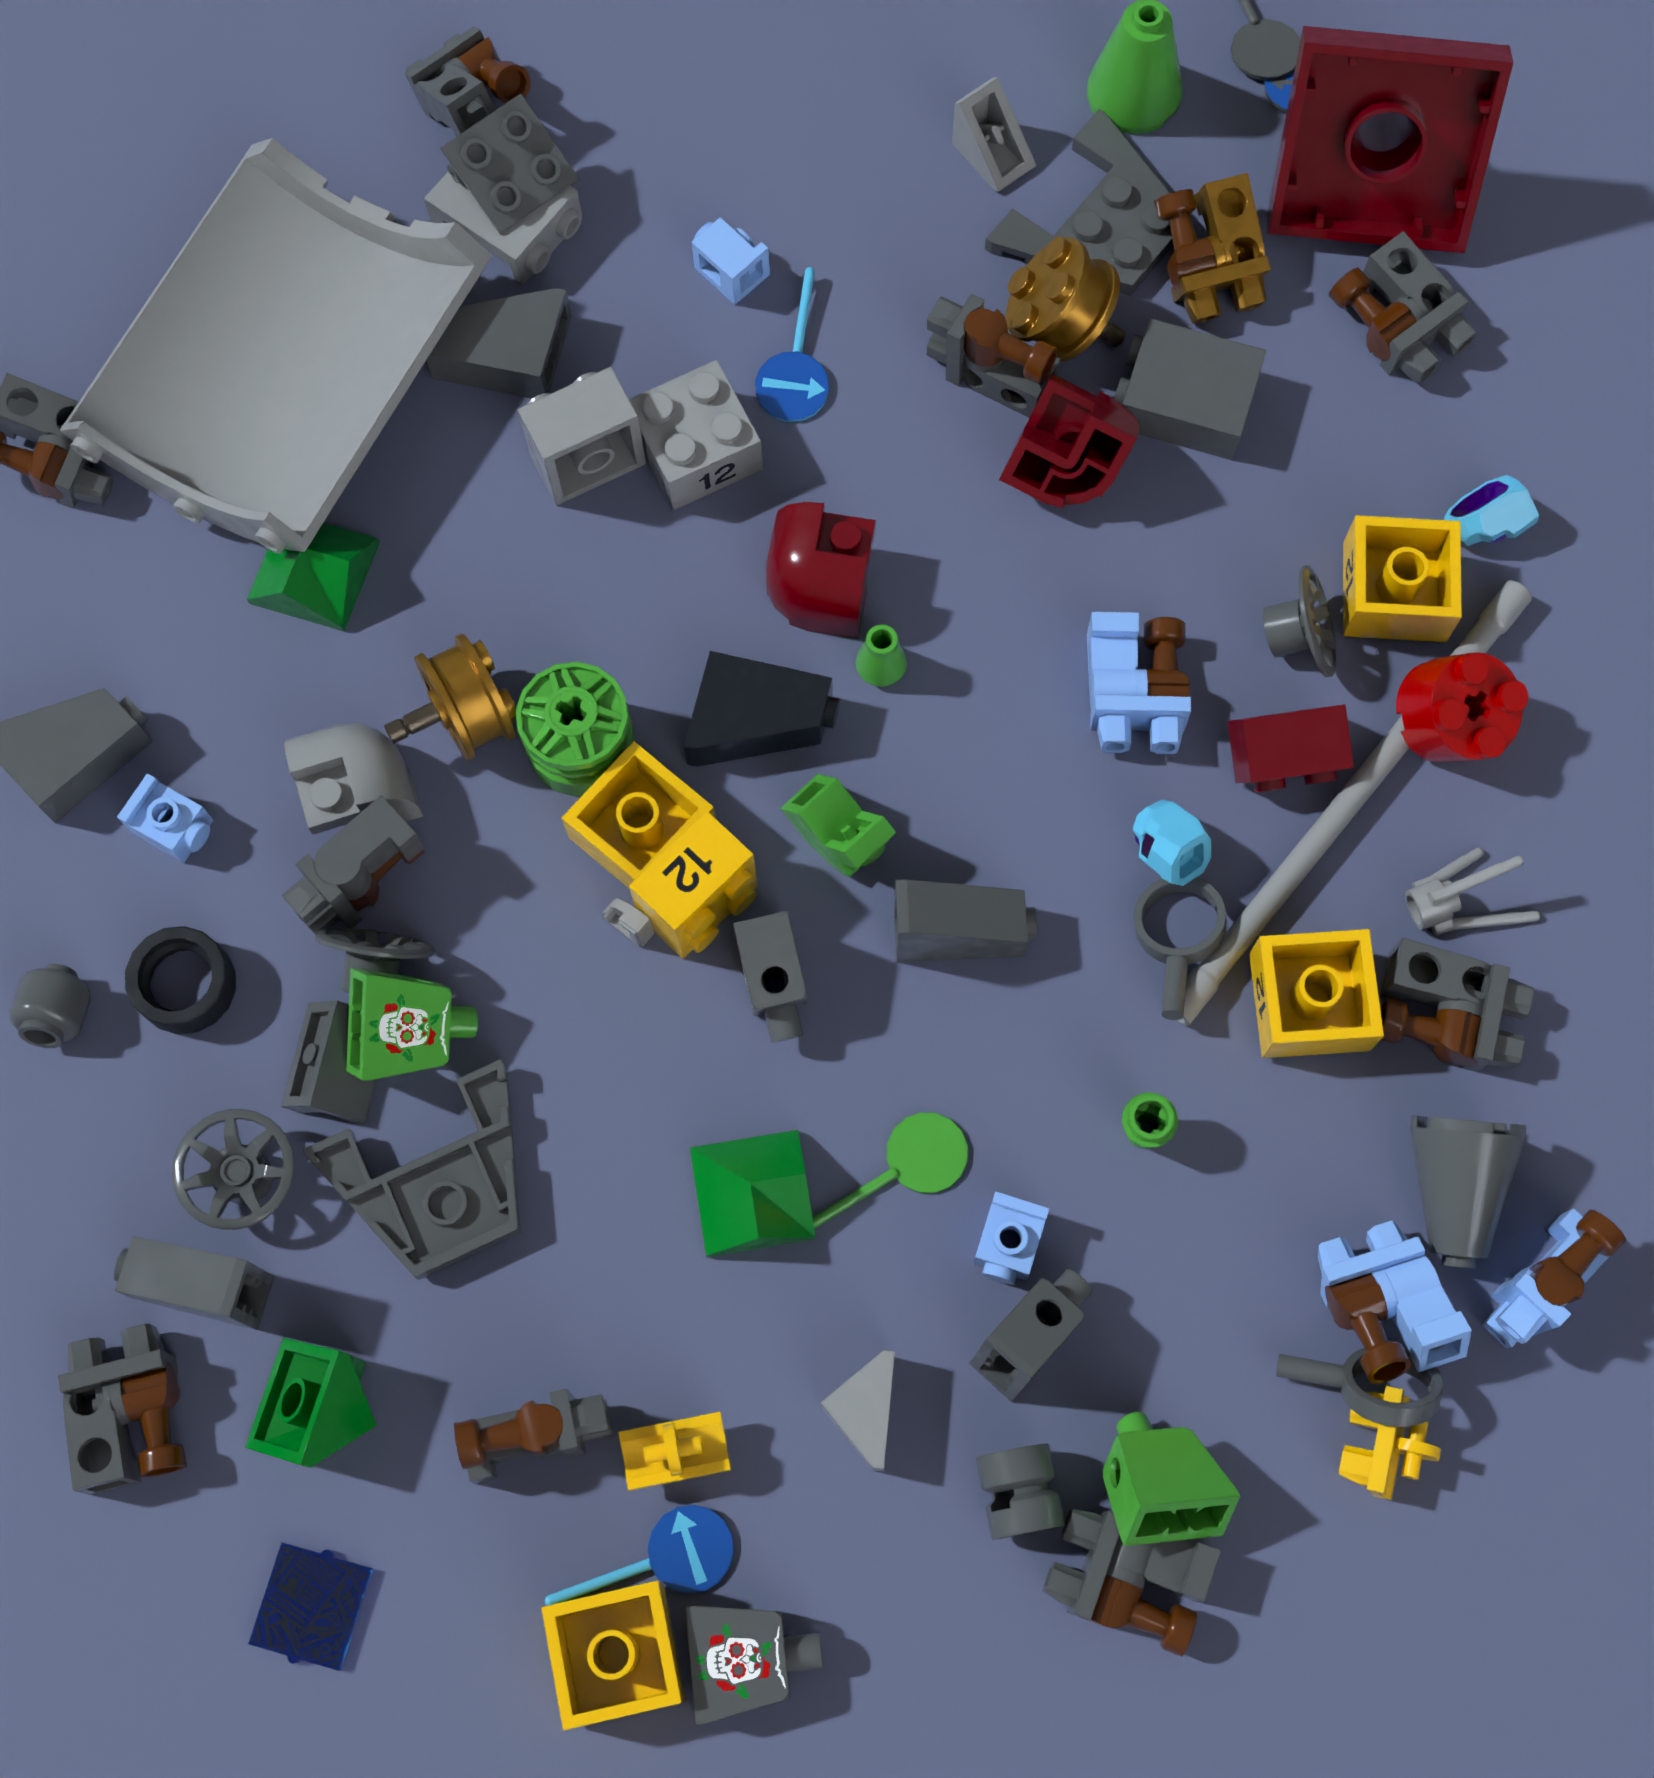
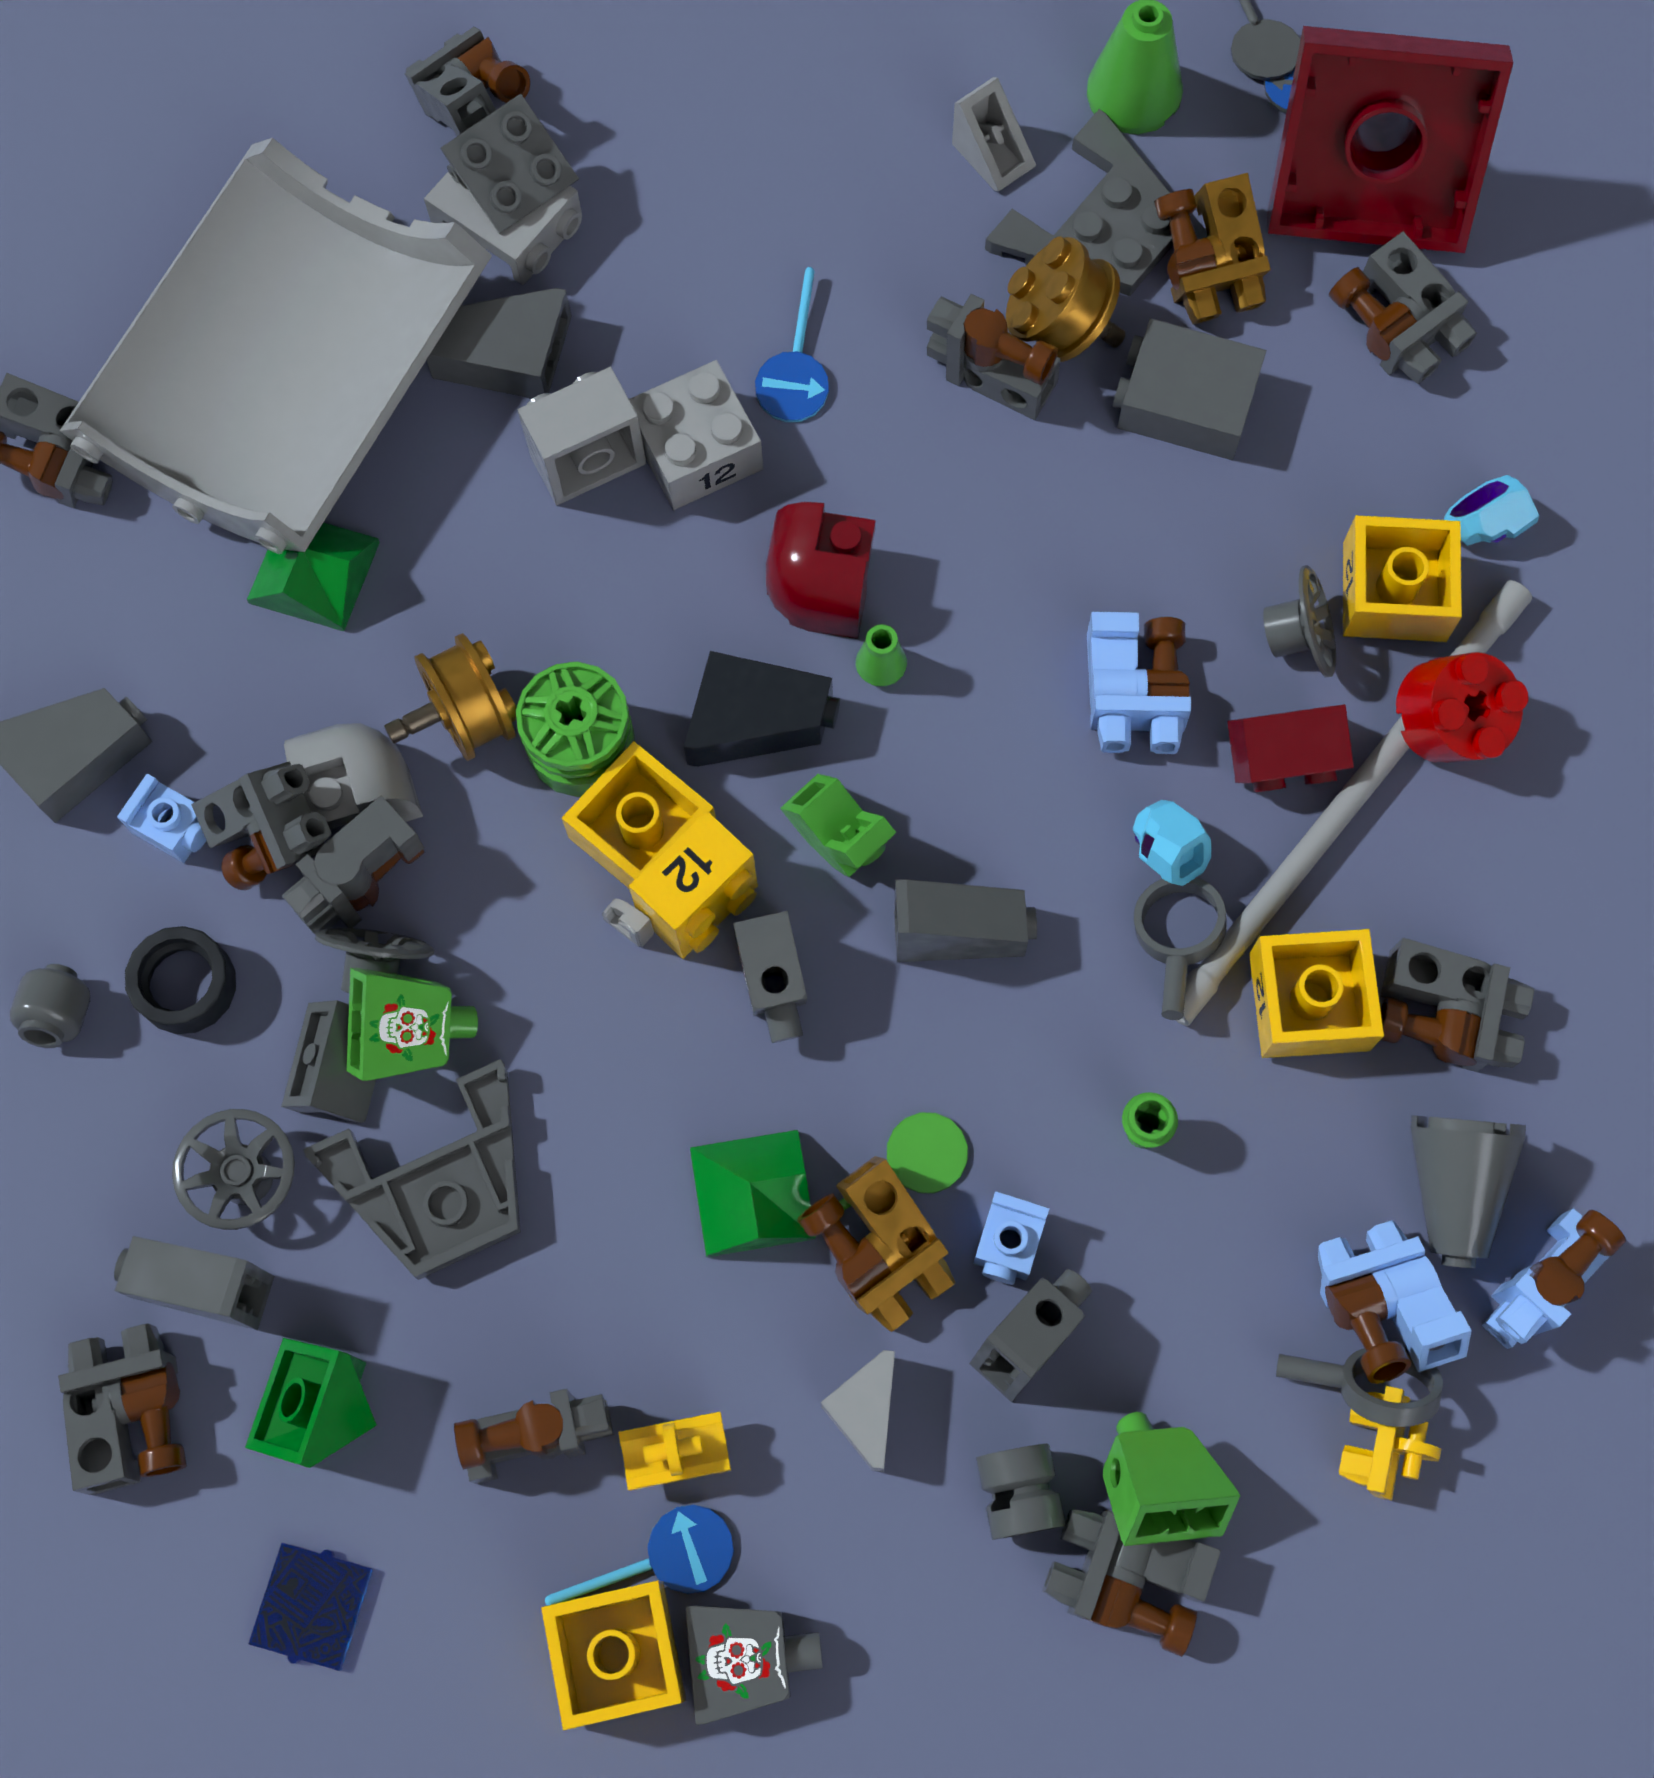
(275, 816): none -> dark grey hips
(729, 259): light blue brick -> none
(891, 1255): none -> pearl gold hips
(1071, 445): dark red brick -> none
(1434, 901): light grey plant -> none

